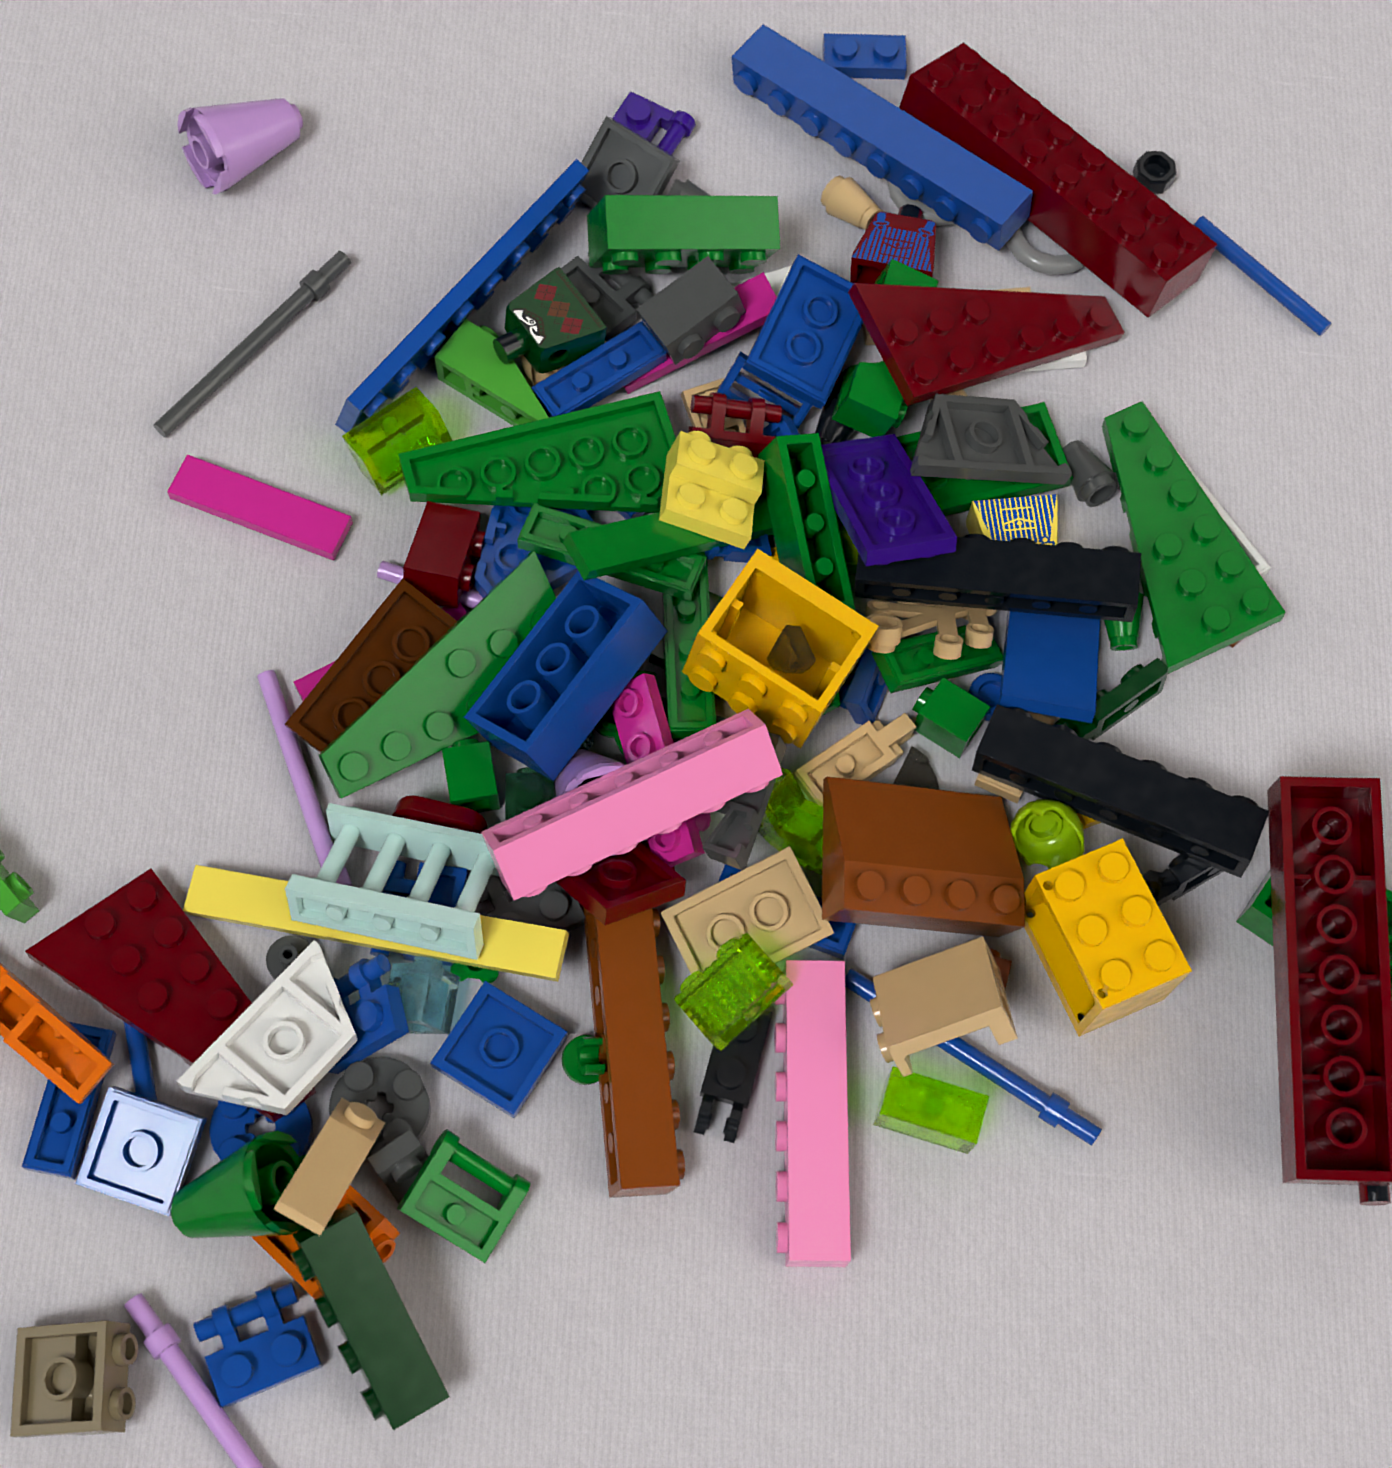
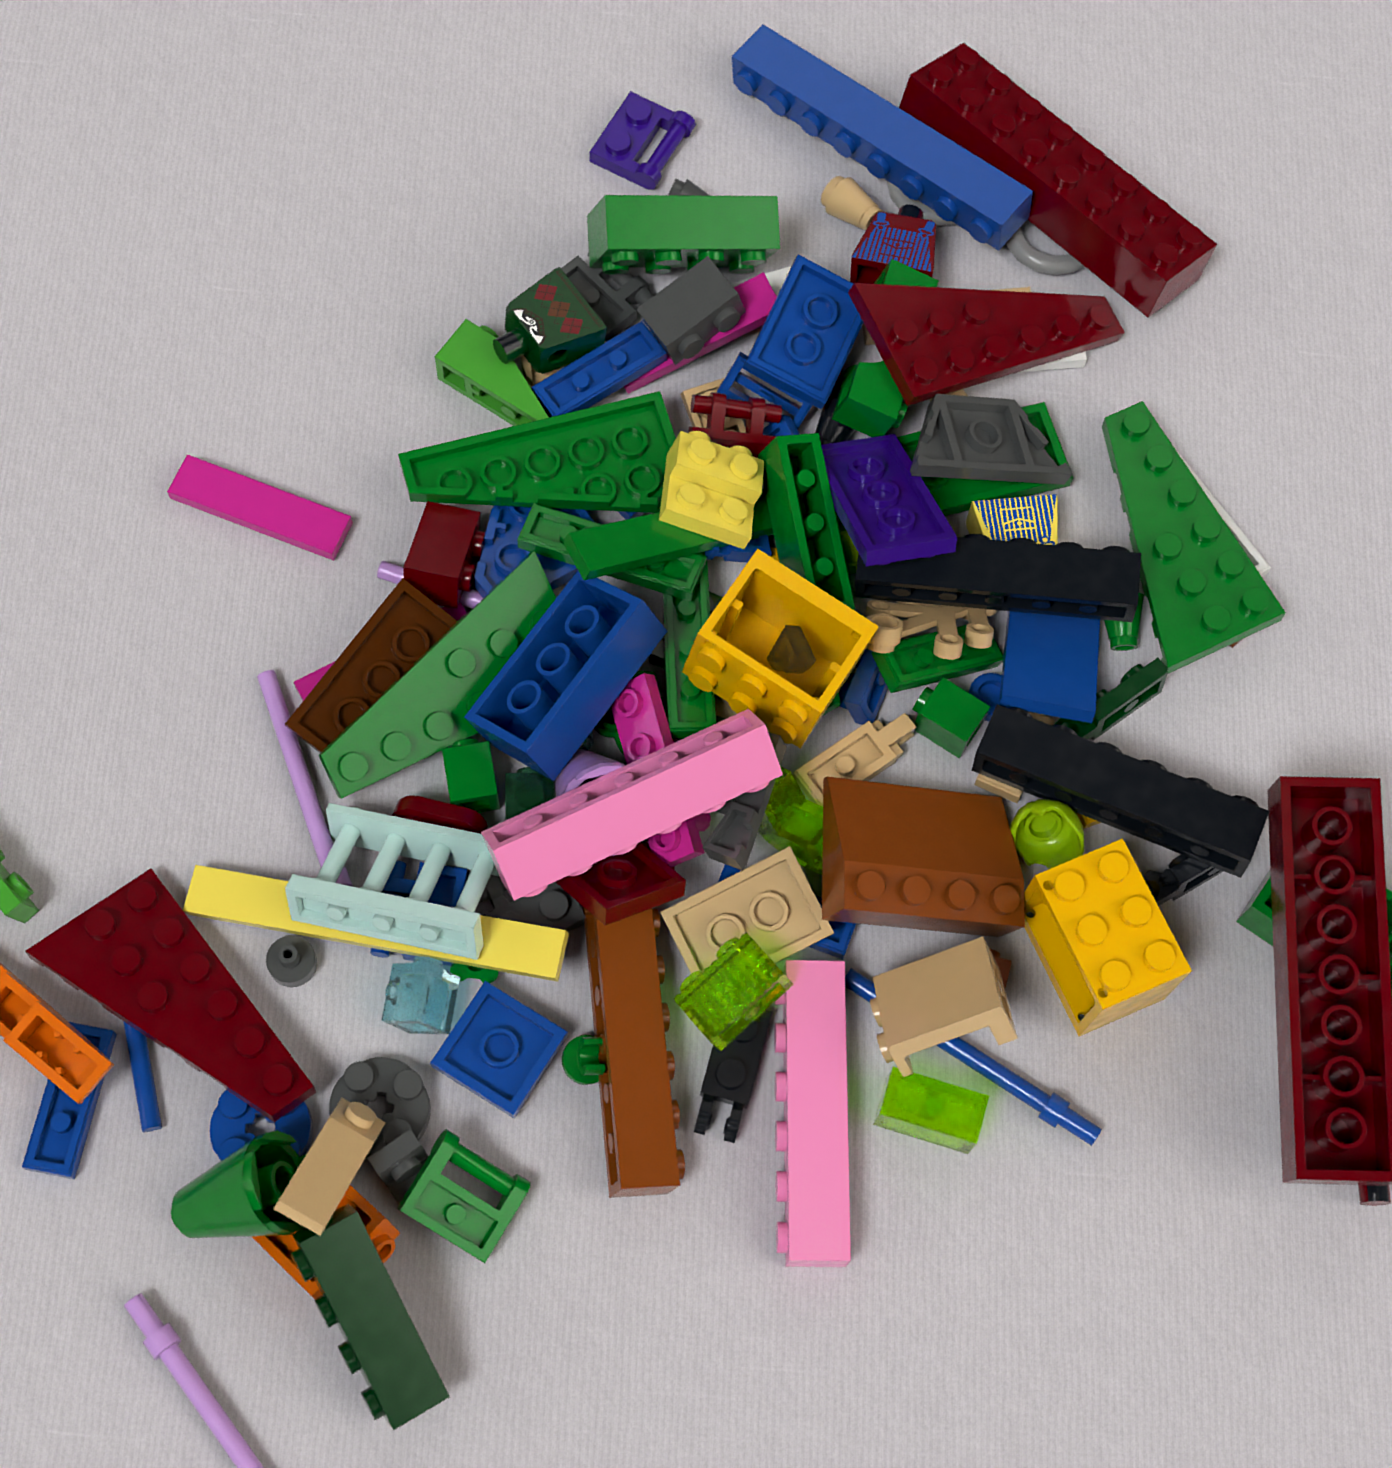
(73, 1379): dark tan plate -> none
(140, 1150): plate -> none
(236, 138): lavender cone -> none
(264, 1359): blue plate -> none
(278, 1042): white wing -> none
(312, 287): dark grey bar -> none
(377, 1015): blue plate -> none
(398, 428): clear neon green brick -> none
(468, 294): blue plate -> none
(624, 164): dark grey plate -> none
(866, 55): blue plate -> none
(916, 771): clear smoke tile -> none
(1092, 479): dark grey cone -> none
(1155, 171): black tile -> none
(1264, 278): blue bar -> none

